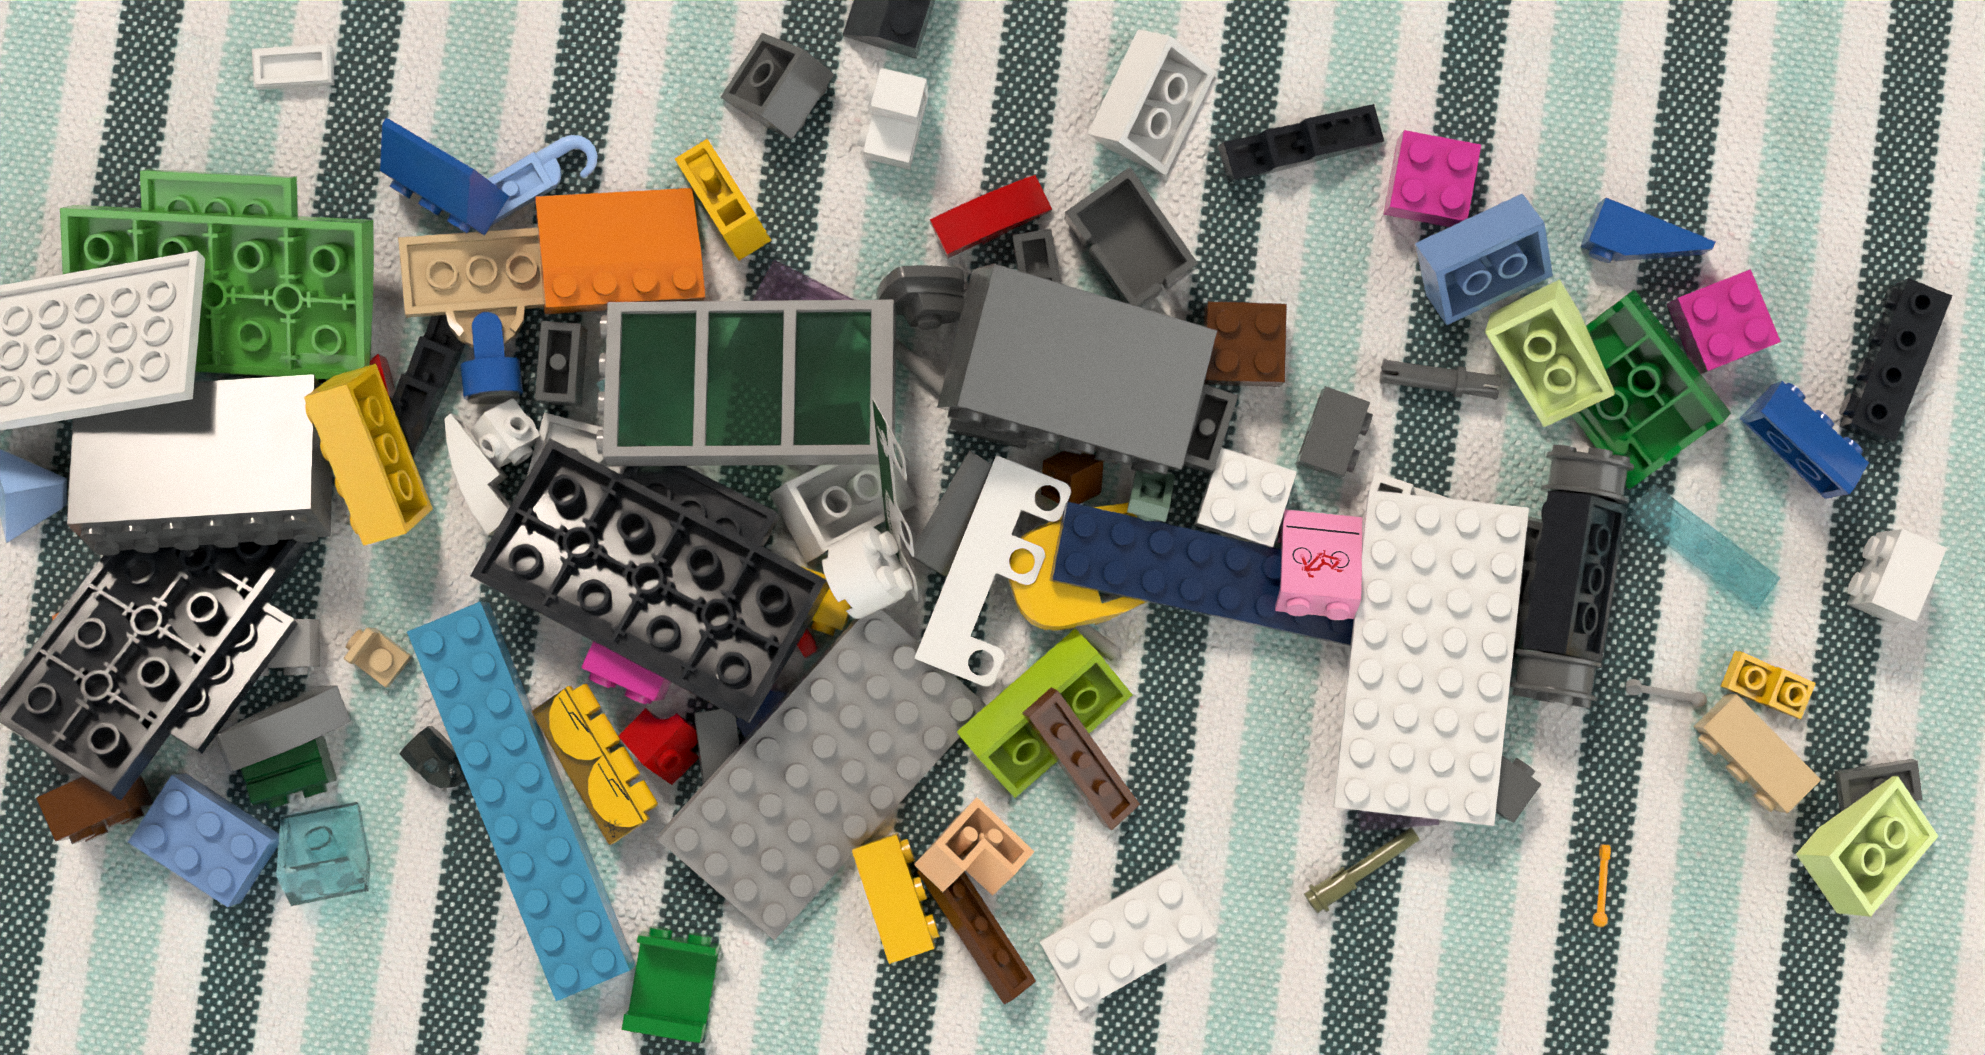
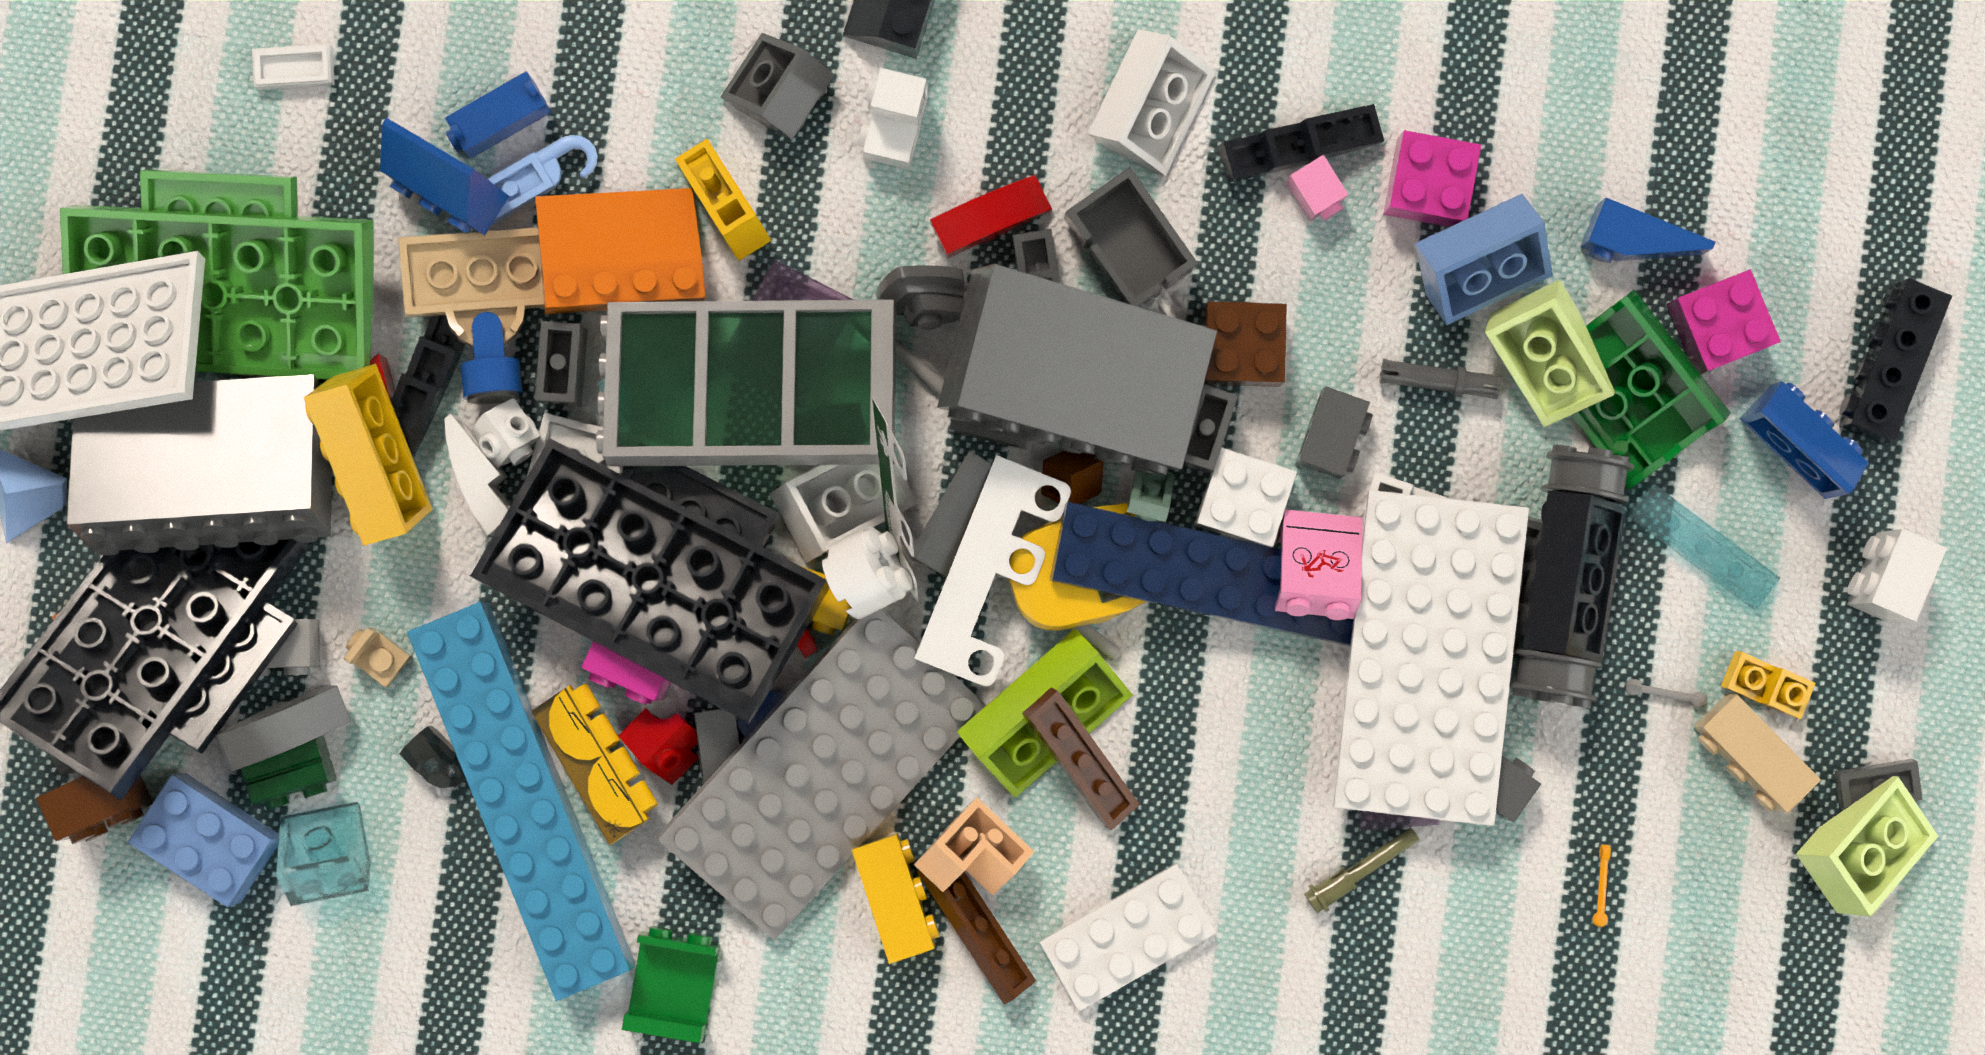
(496, 115): none -> blue brick
(1318, 189): none -> bright pink brick

